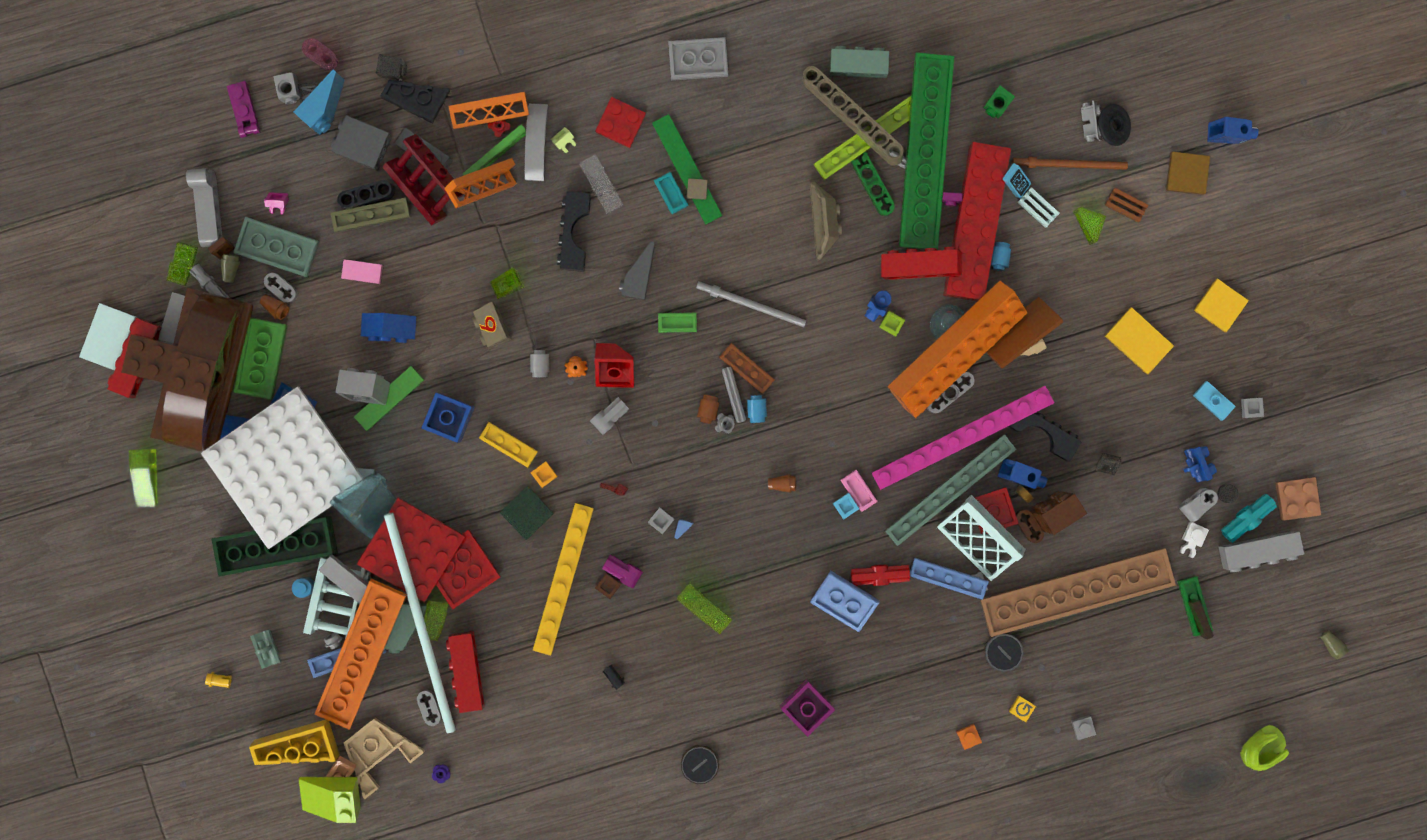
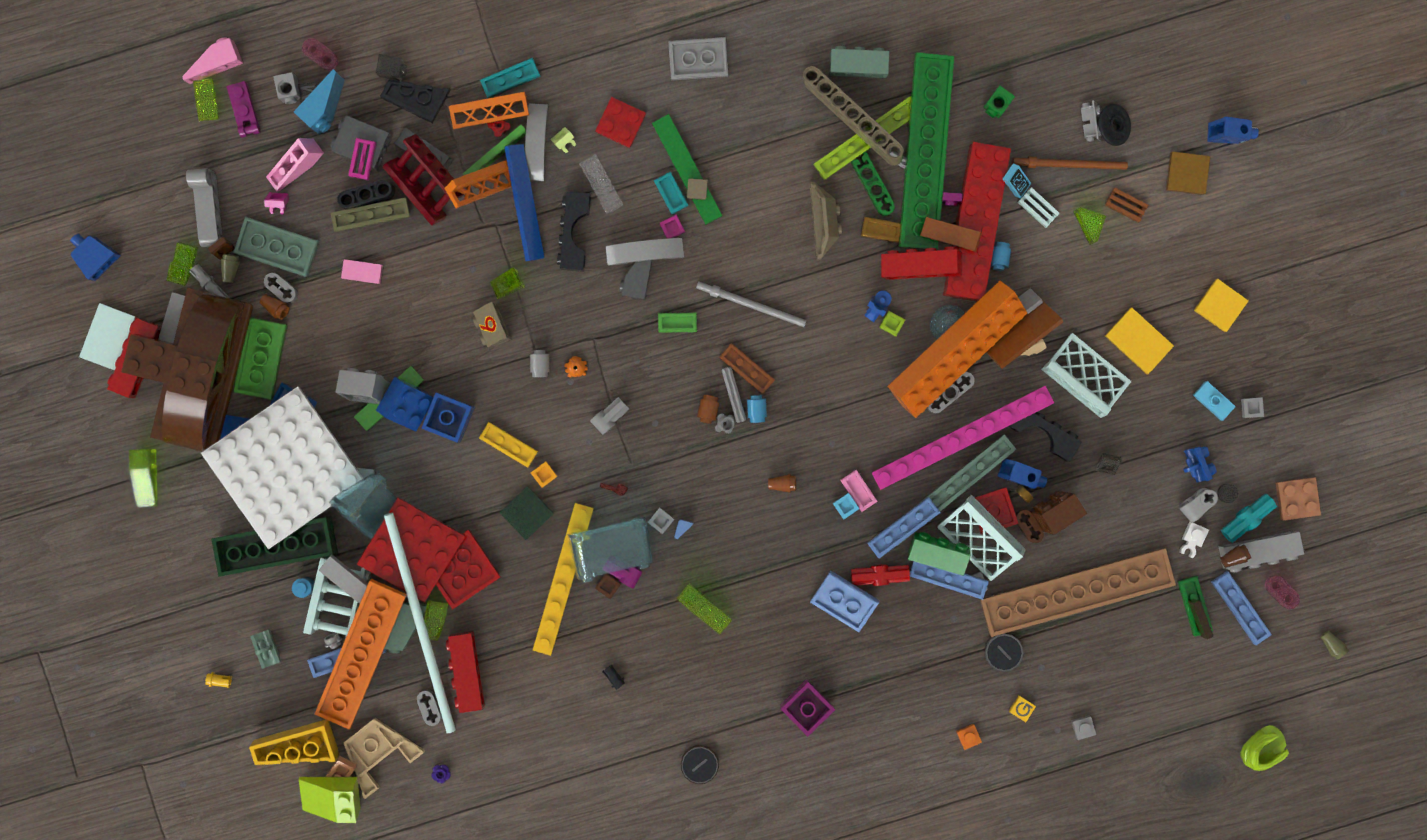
(92, 256): none -> blue torso
(205, 99): none -> clear neon green slope
(214, 60): none -> bright pink slope
(295, 162): none -> bright pink slope
(361, 165): none -> dark pink tile
(387, 326): blue brick -> none
(405, 404): none -> blue brick
(510, 78): none -> teal tile
(524, 202): none -> blue tile
(610, 548): none -> clear light blue windscreen
(613, 366): red slope -> none
(644, 251): none -> light grey slope
(672, 227): none -> dark pink tile
(881, 230): none -> pearl gold tile
(903, 527): none -> medium blue tile
(939, 553): none -> brick
(951, 234): none -> dark orange tile
(1030, 300): none -> light grey tile
(1075, 387): none -> light aqua fence
(1236, 556): none -> reddish brown cone
(1241, 608): none -> medium blue tile
(1281, 591): none -> clear pink plate

